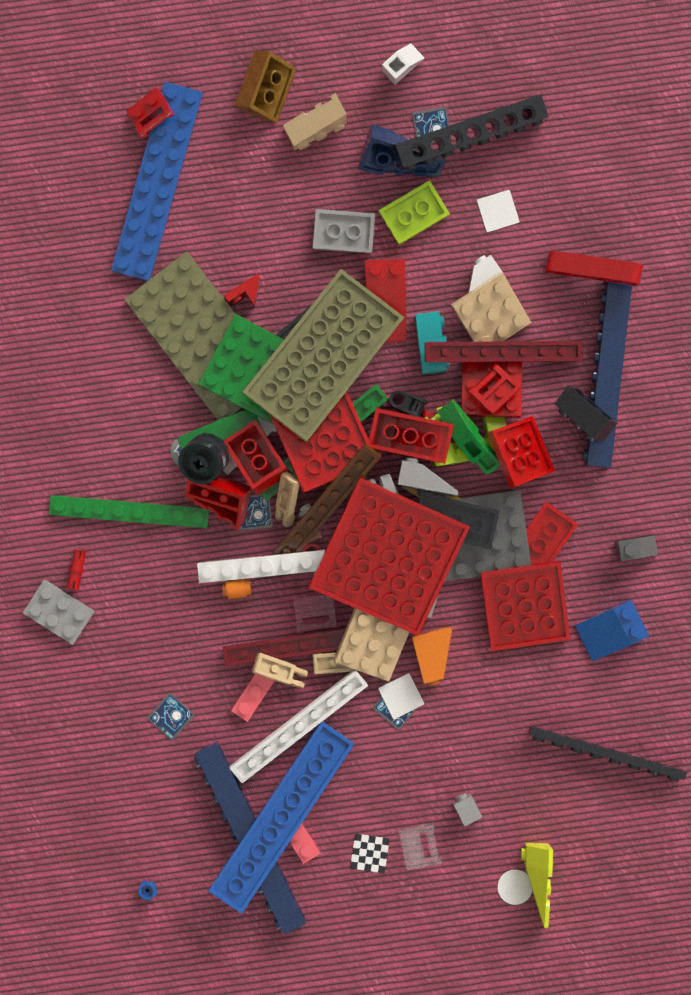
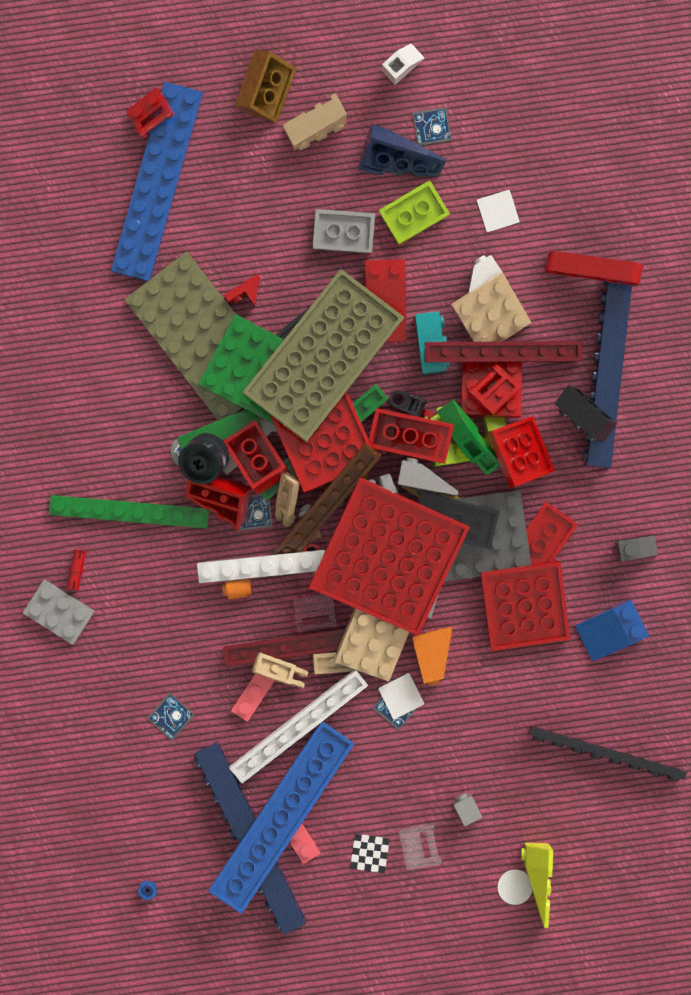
(533, 106): black brick -> none

